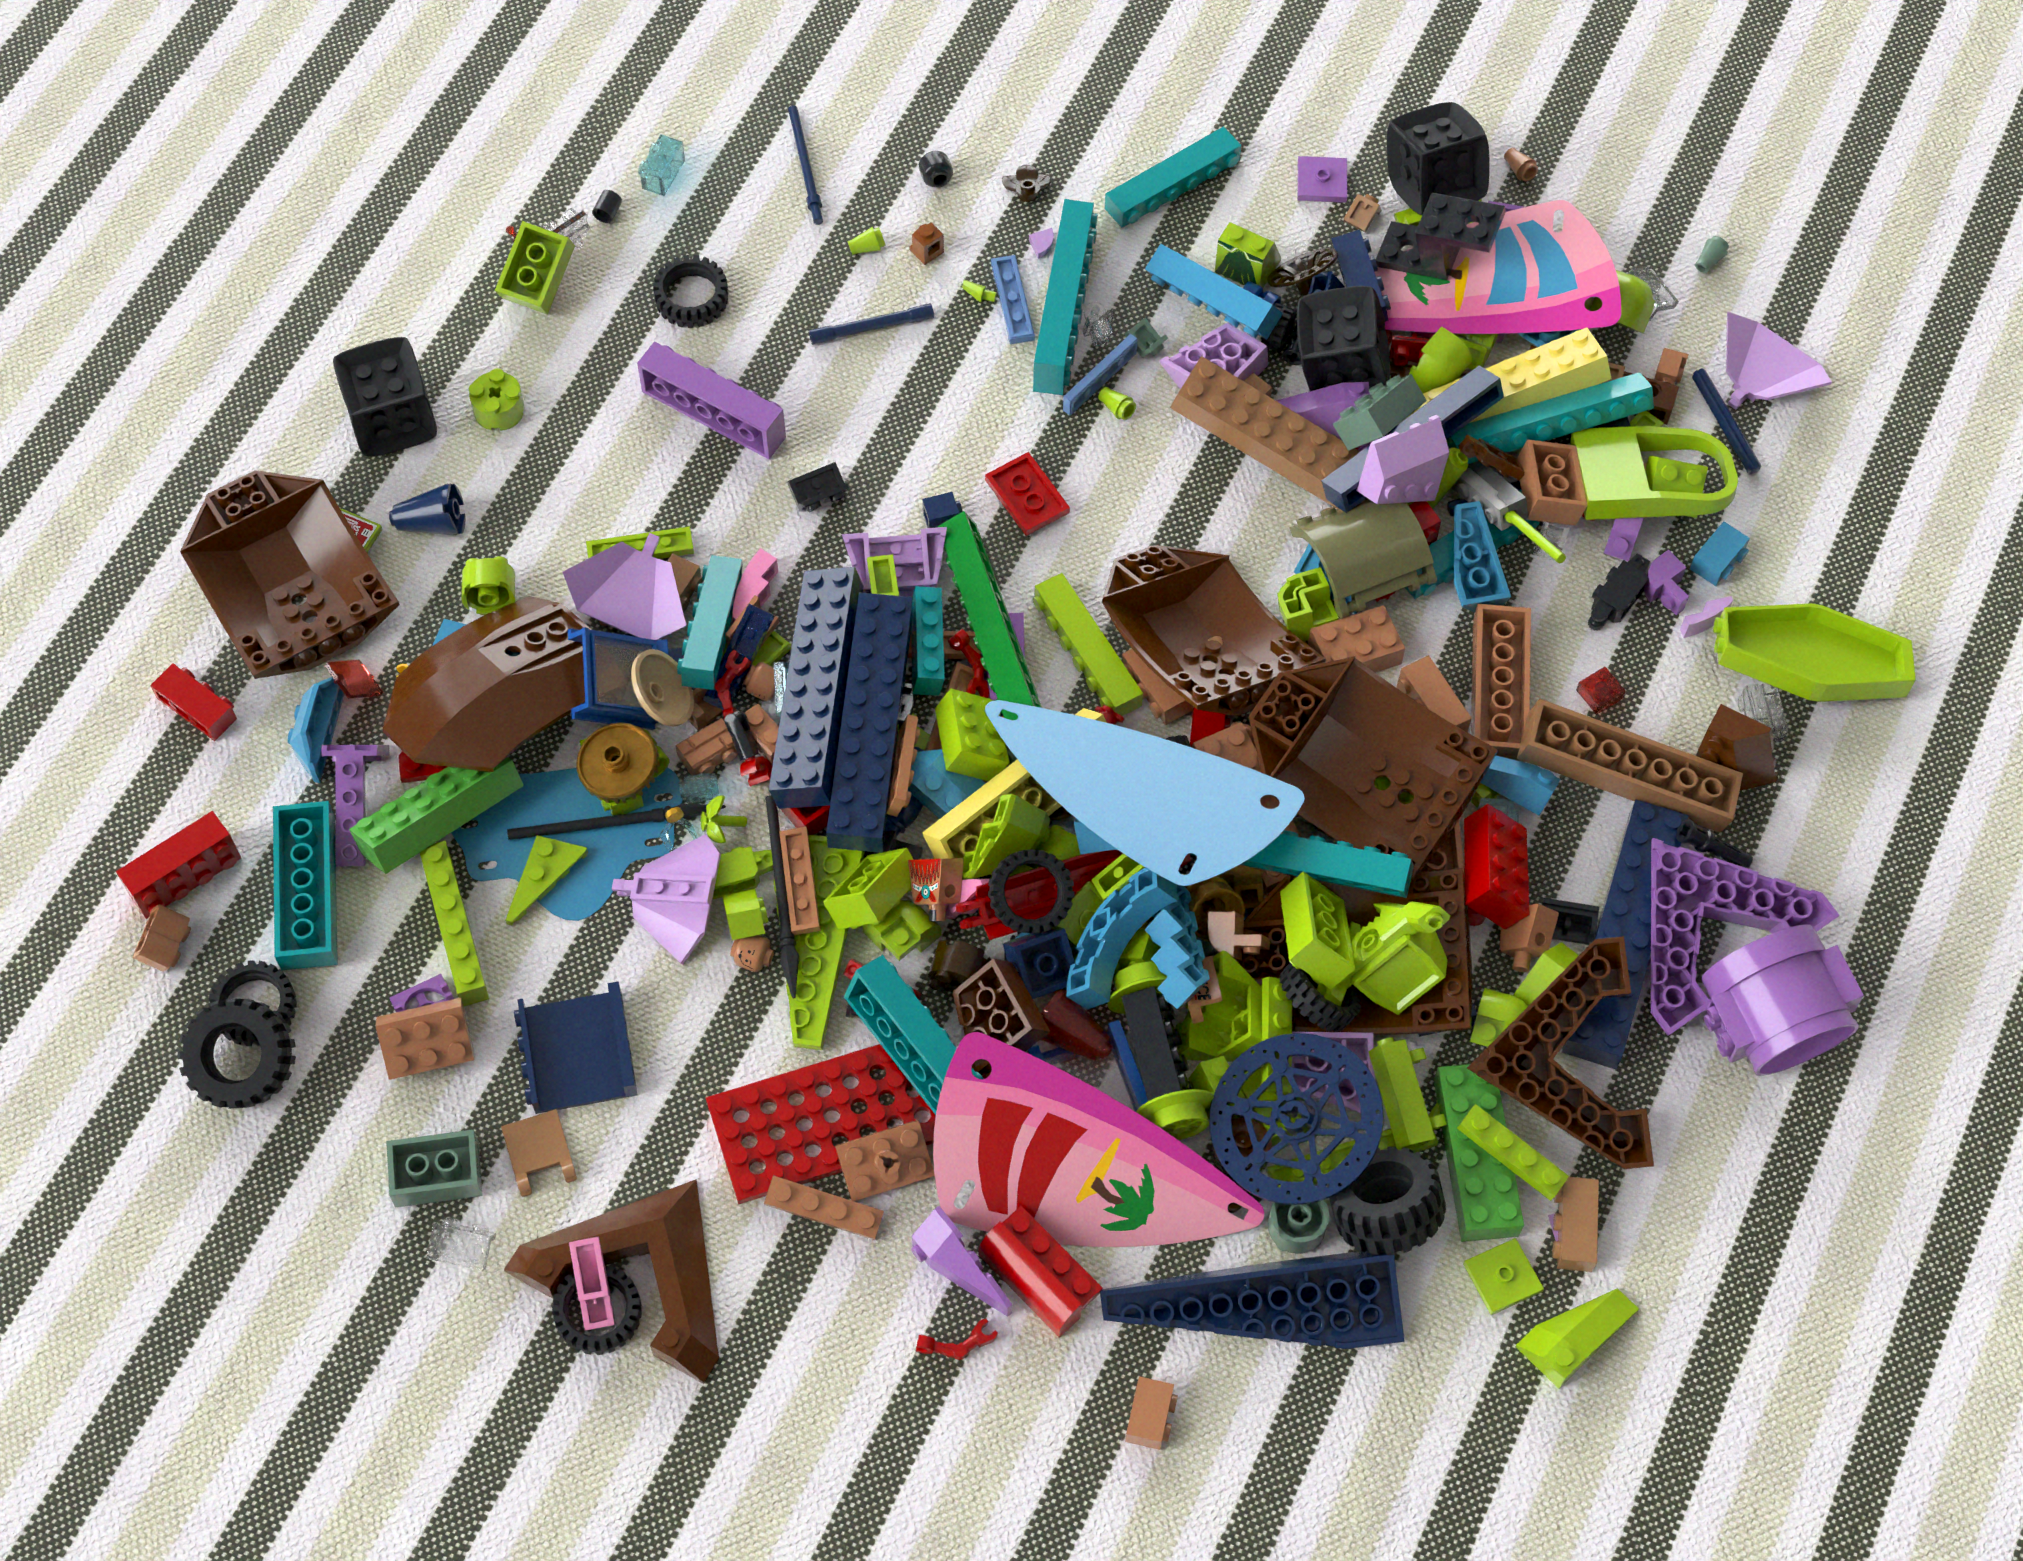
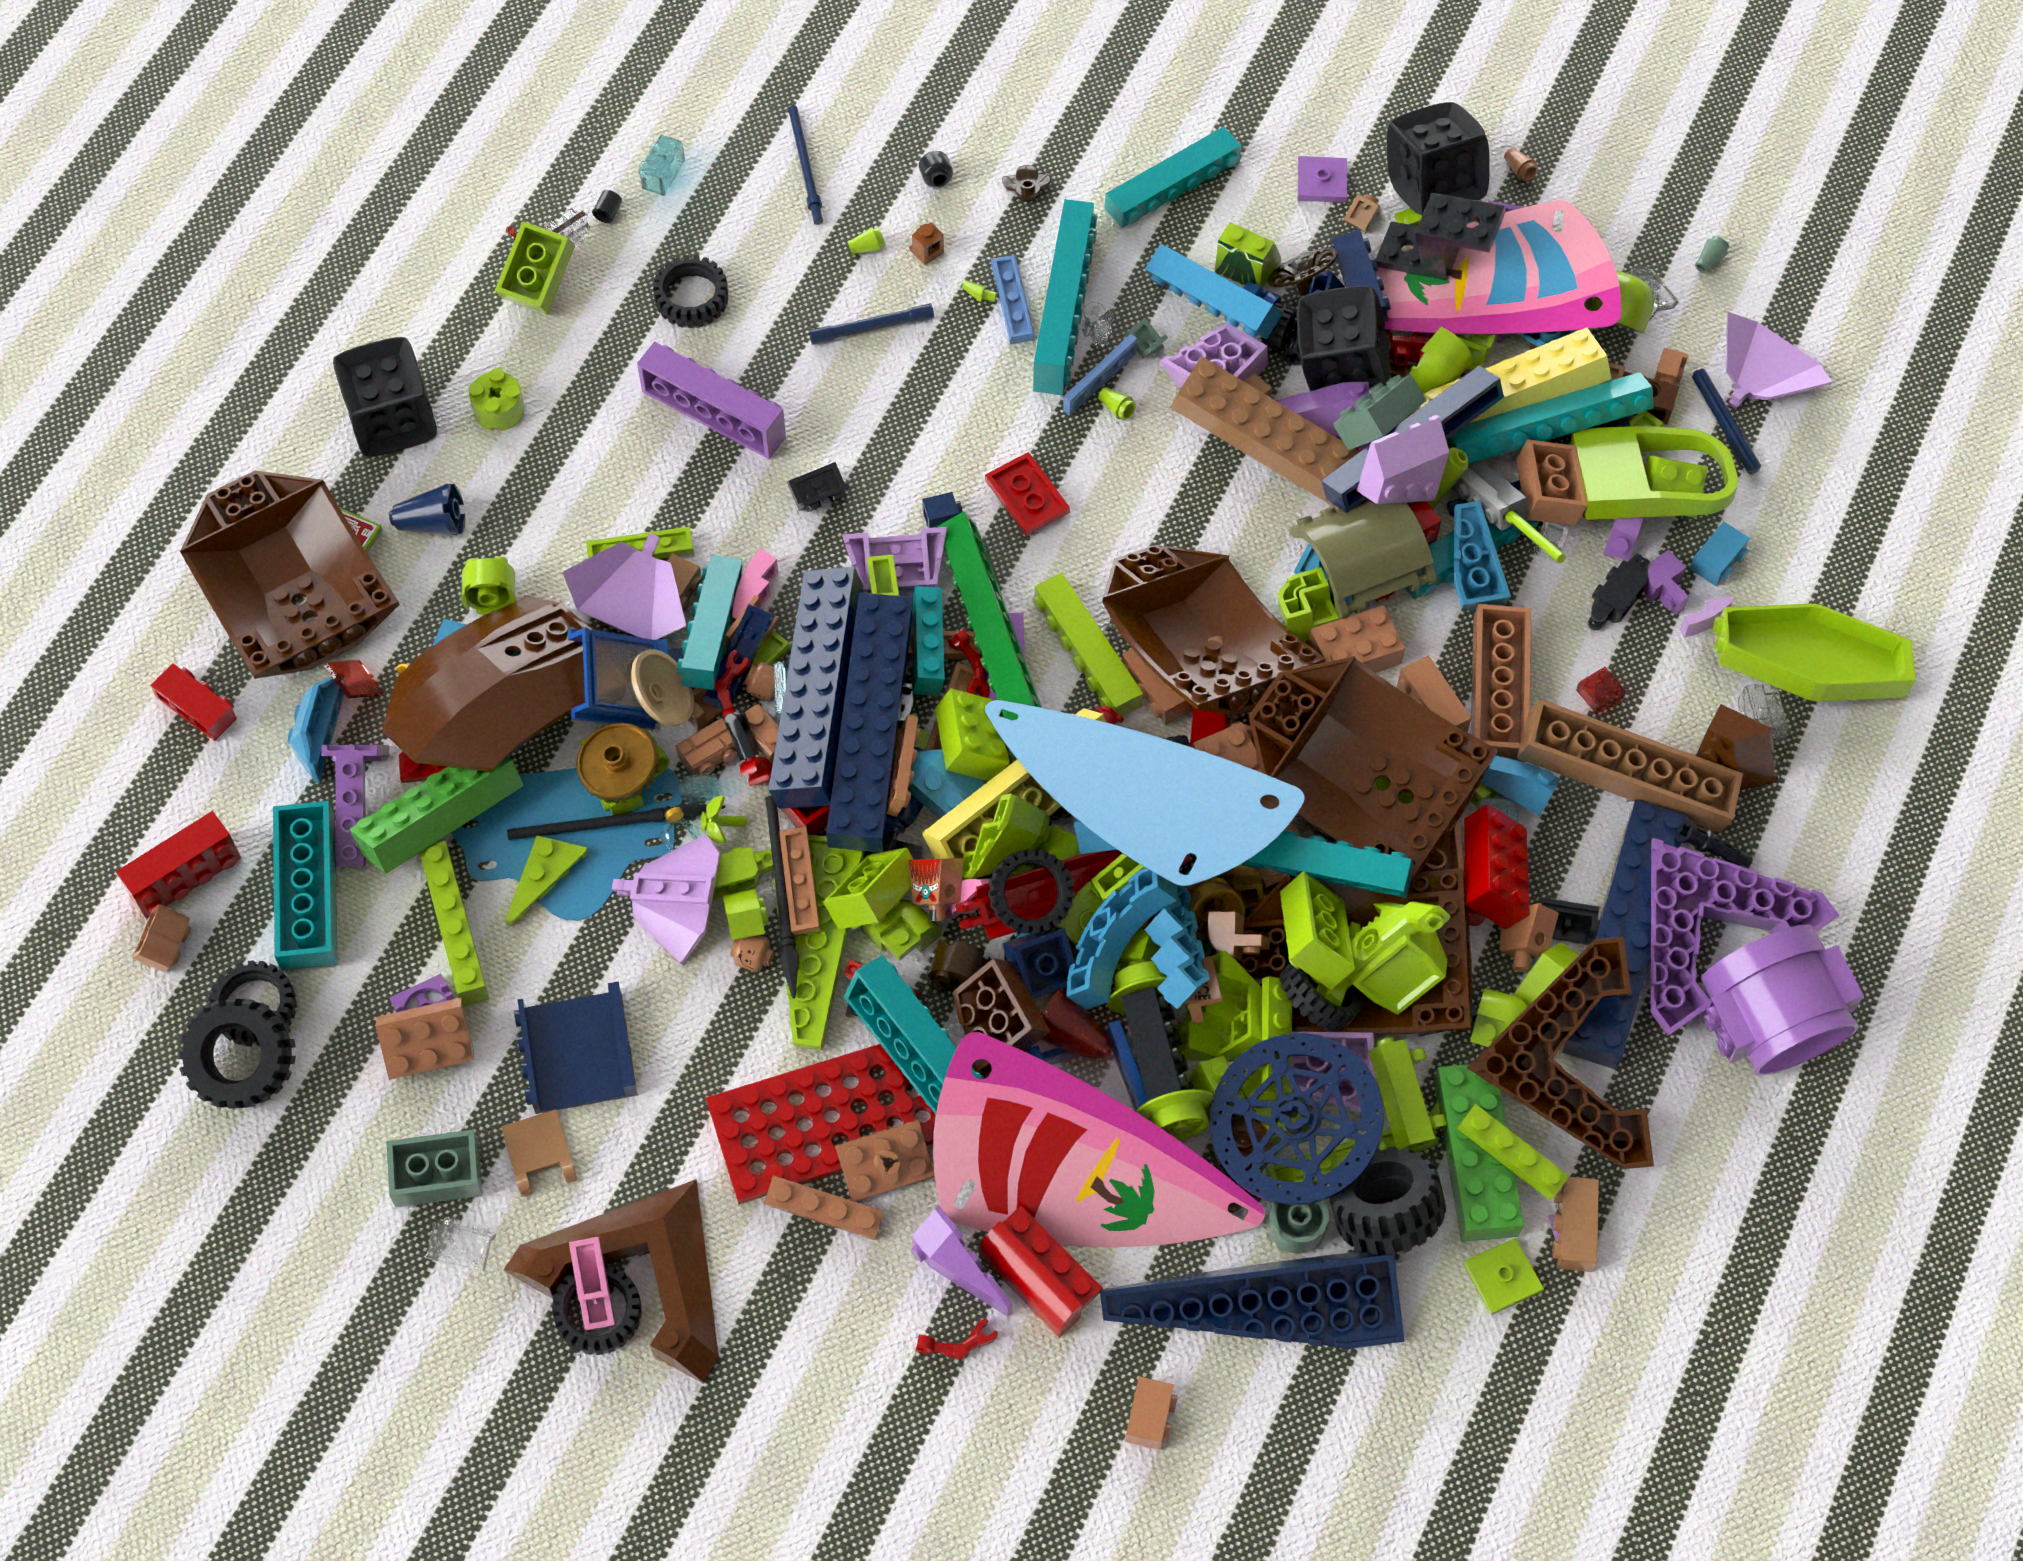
(1041, 242): lavender tile -> none
(1491, 456): reddish brown hinge -> none
(1572, 1338): lime wedge -> none

